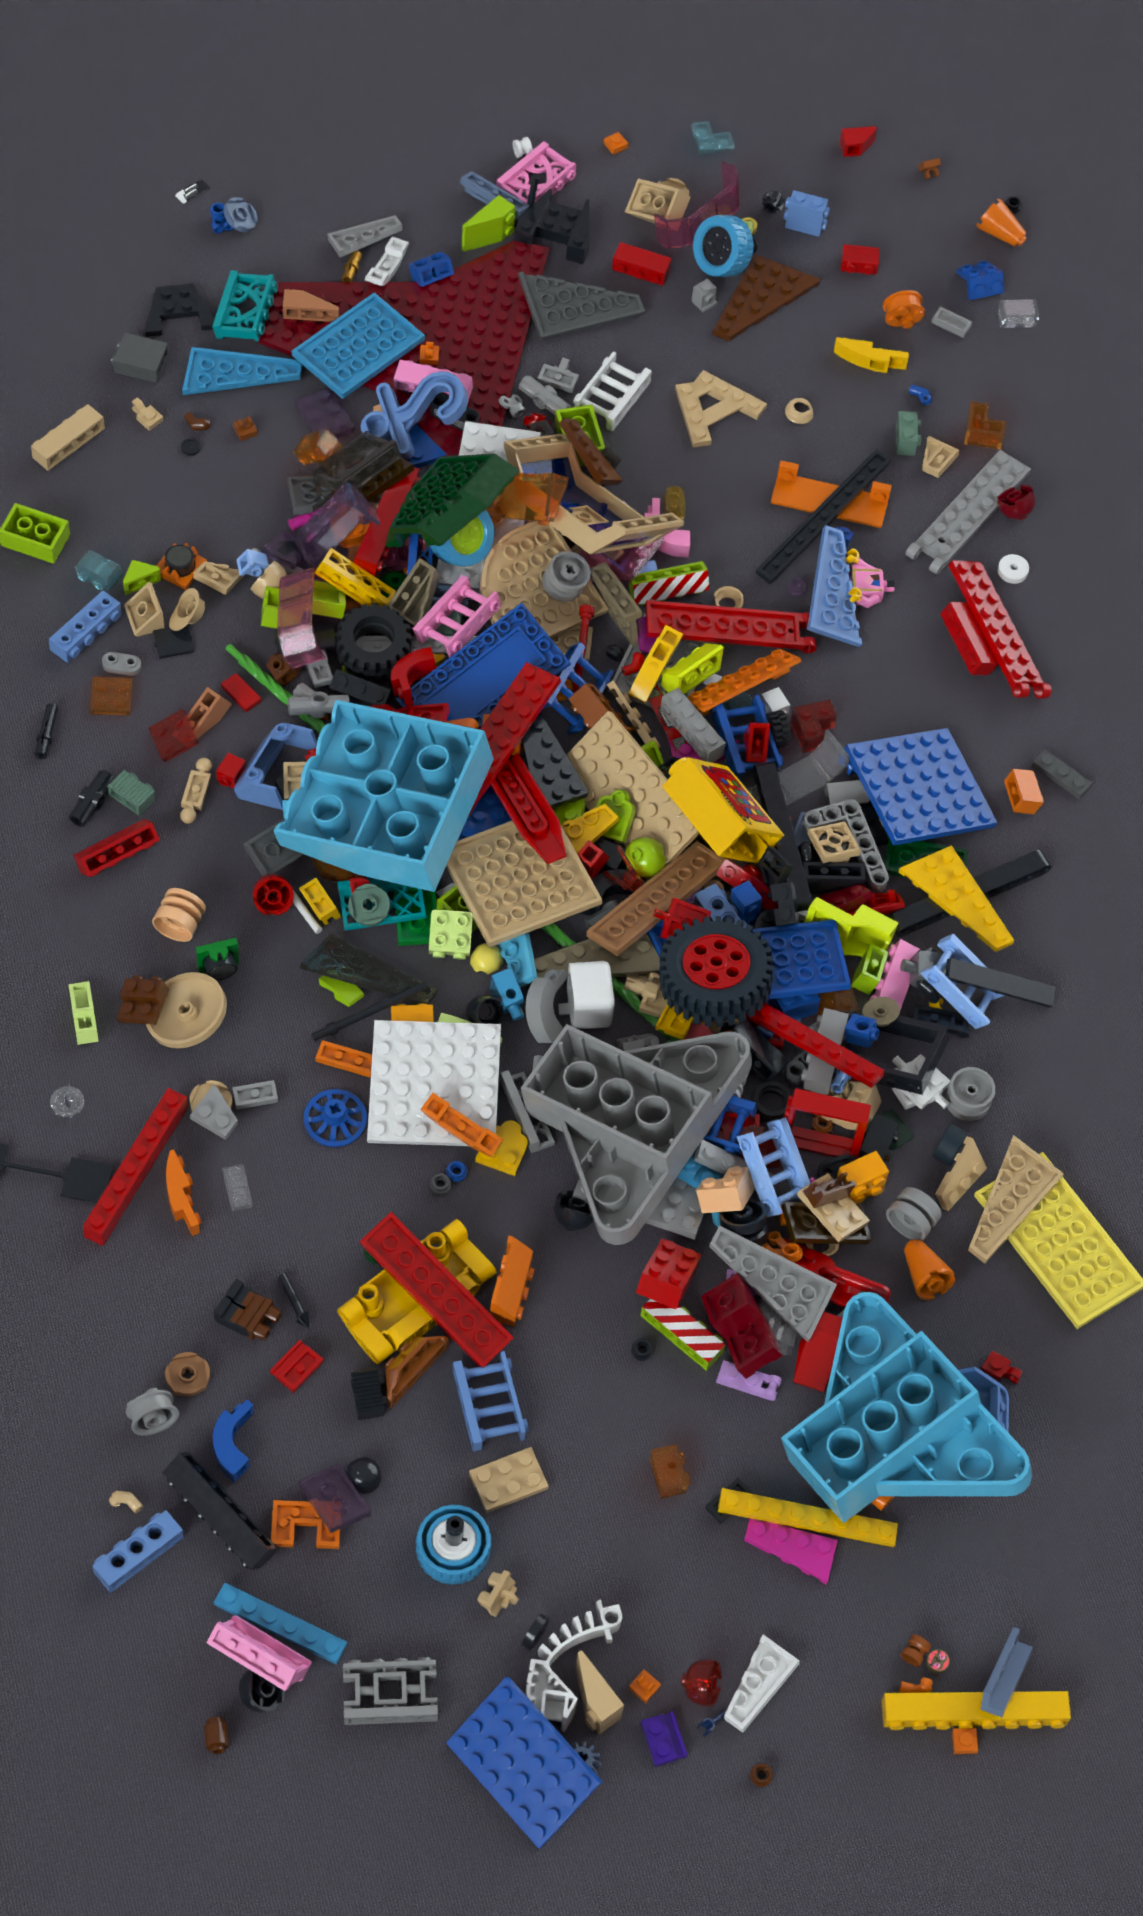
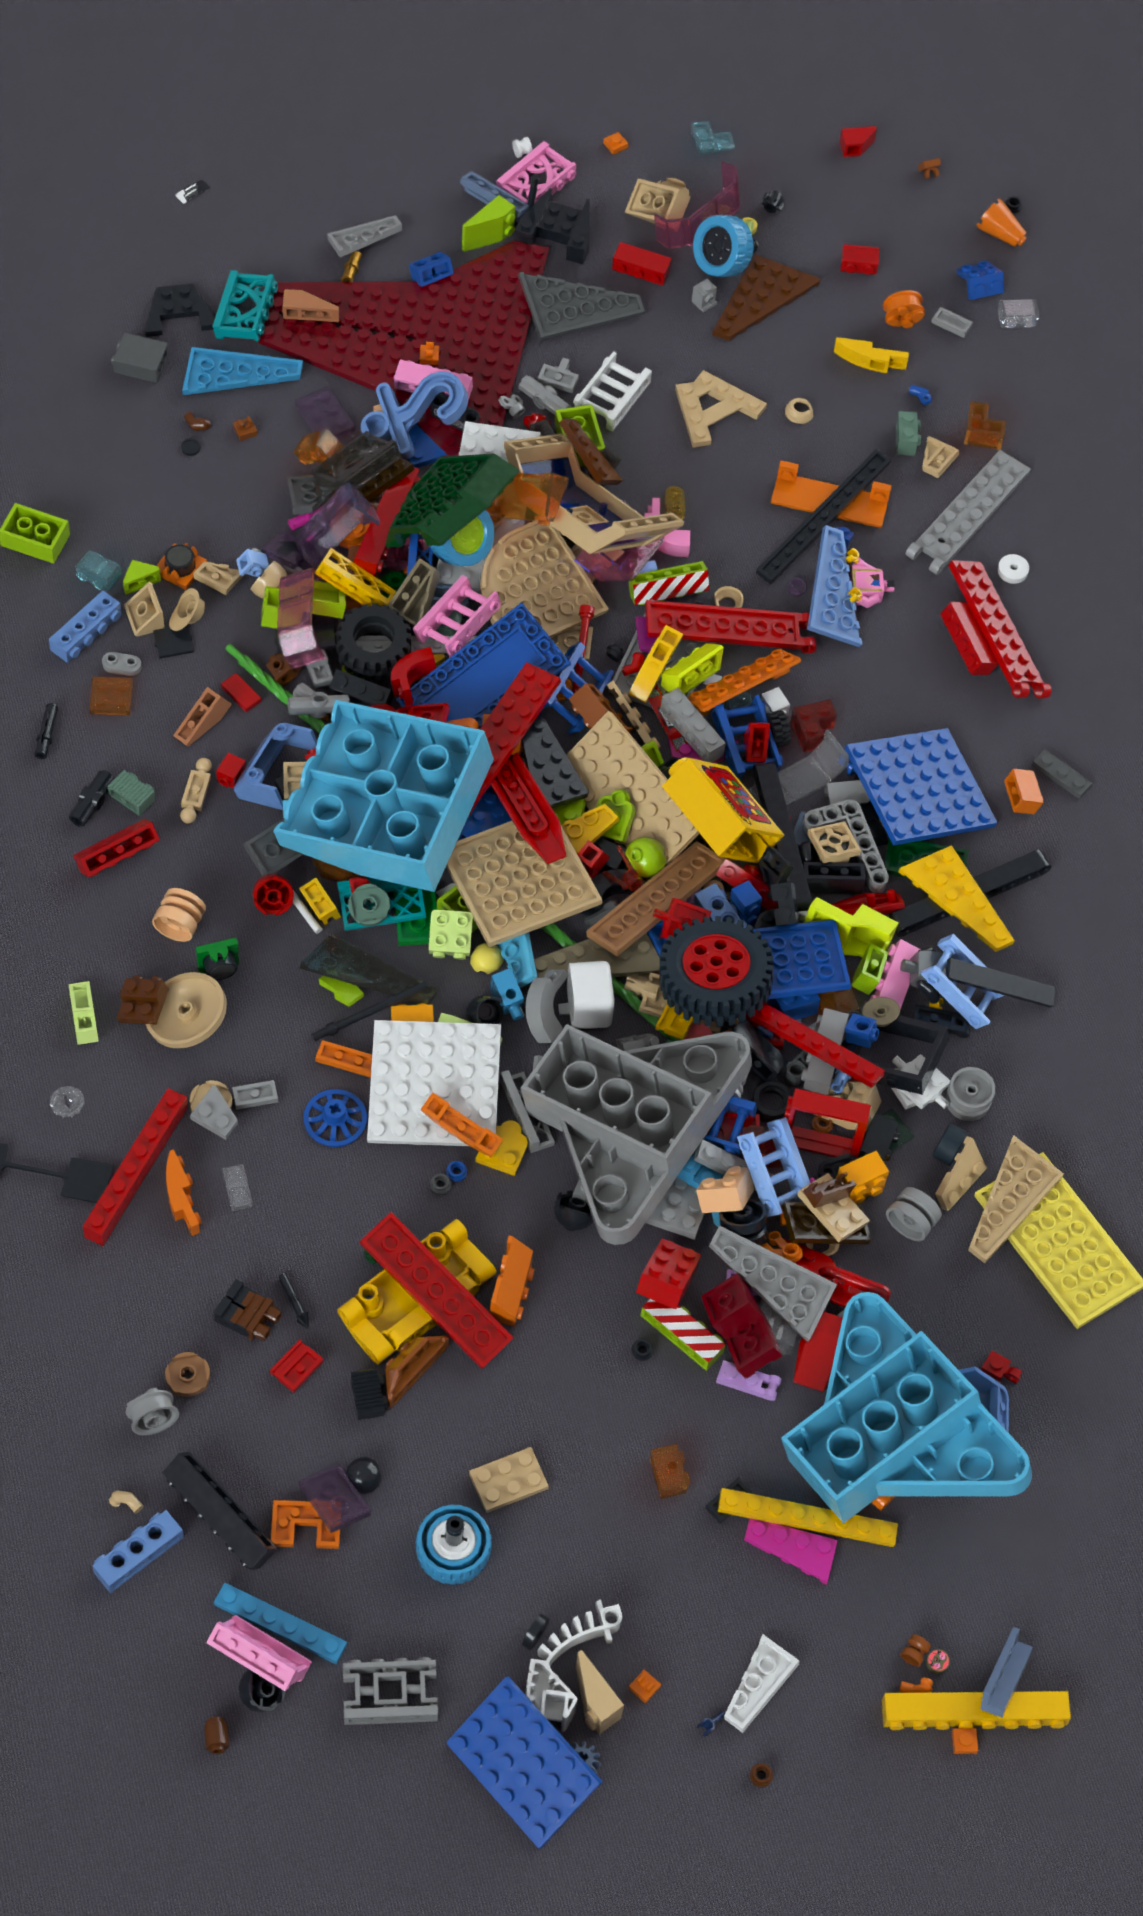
(67, 437): tan brick -> none
(147, 416): tan plate -> none
(173, 735): clear red plate -> none
(219, 222): blue plate -> none
(228, 1457): blue arch -> none
(240, 214): sand blue tile -> none
(358, 345): dark azure plate -> none
(388, 263): white slope -> none
(473, 1415): medium blue fence -> none
(501, 1595): tan hips -> none
(566, 576): light grey wheel -> none
(620, 603): dark tan fence -> none
(663, 1738): dark purple plate -> none
(701, 1682): clear red cylinder -> none
(806, 213): medium blue brick -> none
(848, 898): dark red wing -> none
(927, 1270): orange cone -> none
(1017, 503): dark red cylinder -> none

